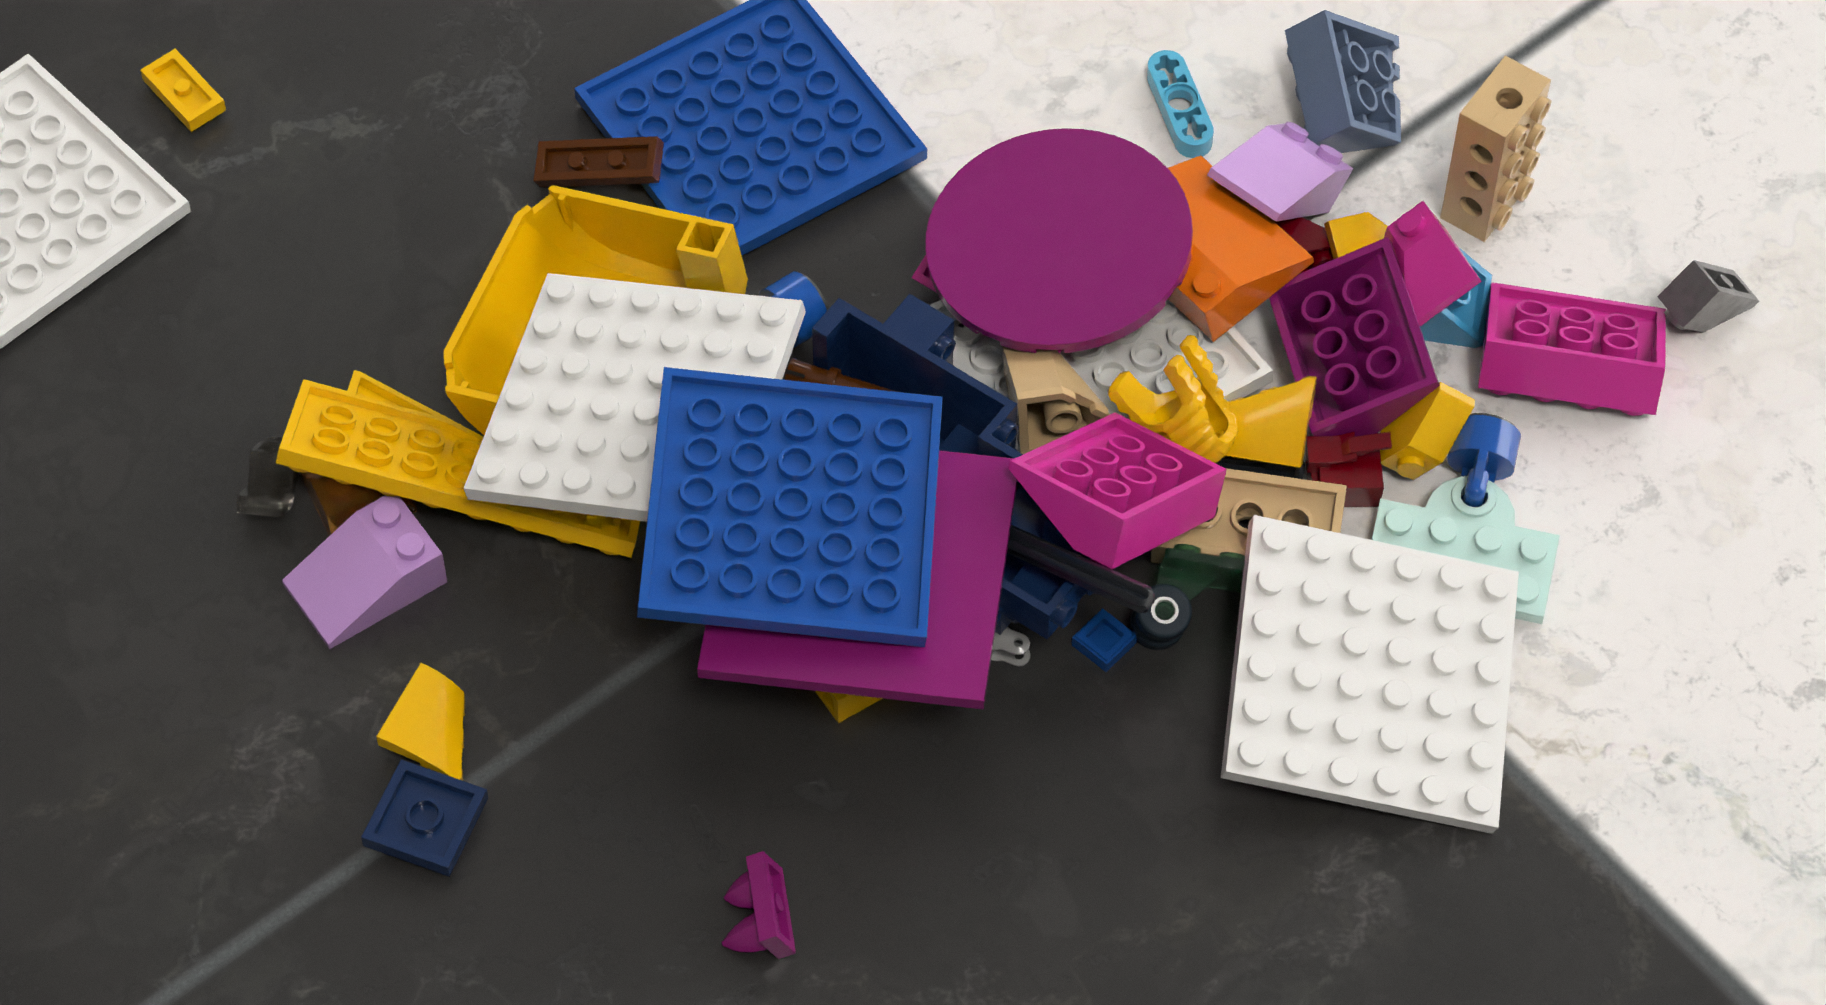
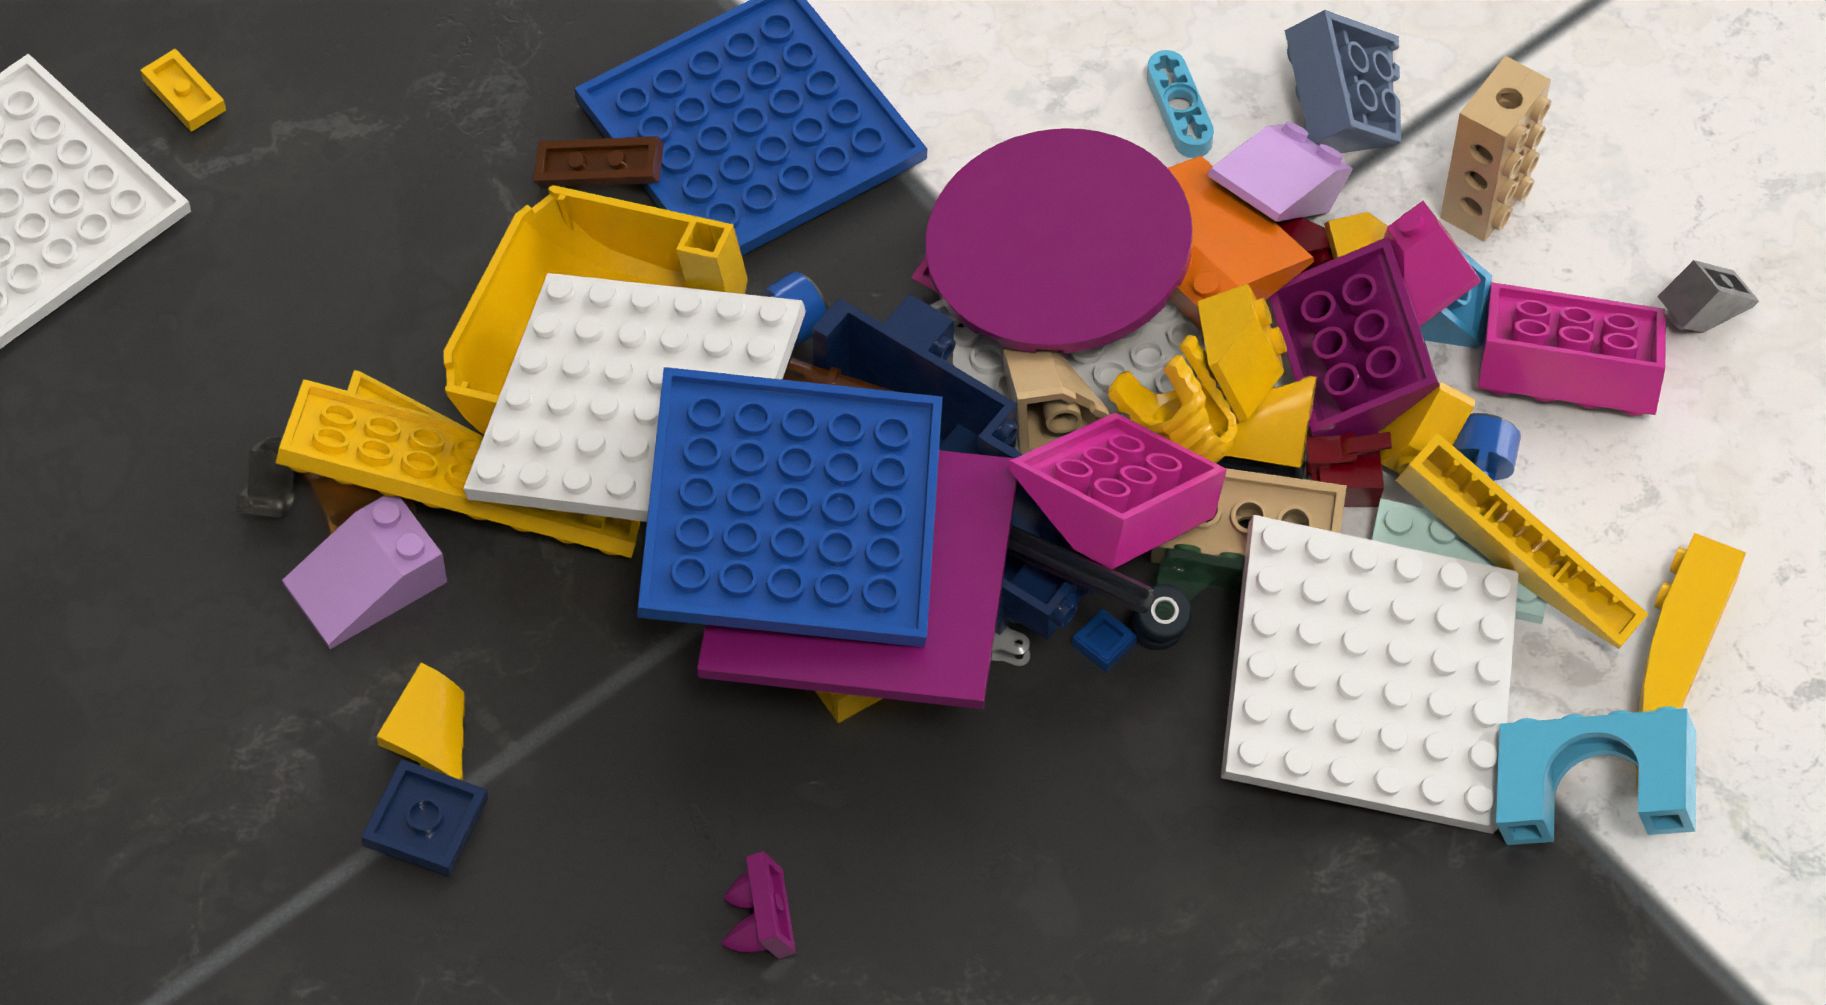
(1242, 347): none -> yellow slope
(1518, 541): none -> yellow slope
(1540, 753): none -> medium azure arch
(1687, 620): none -> yellow slope

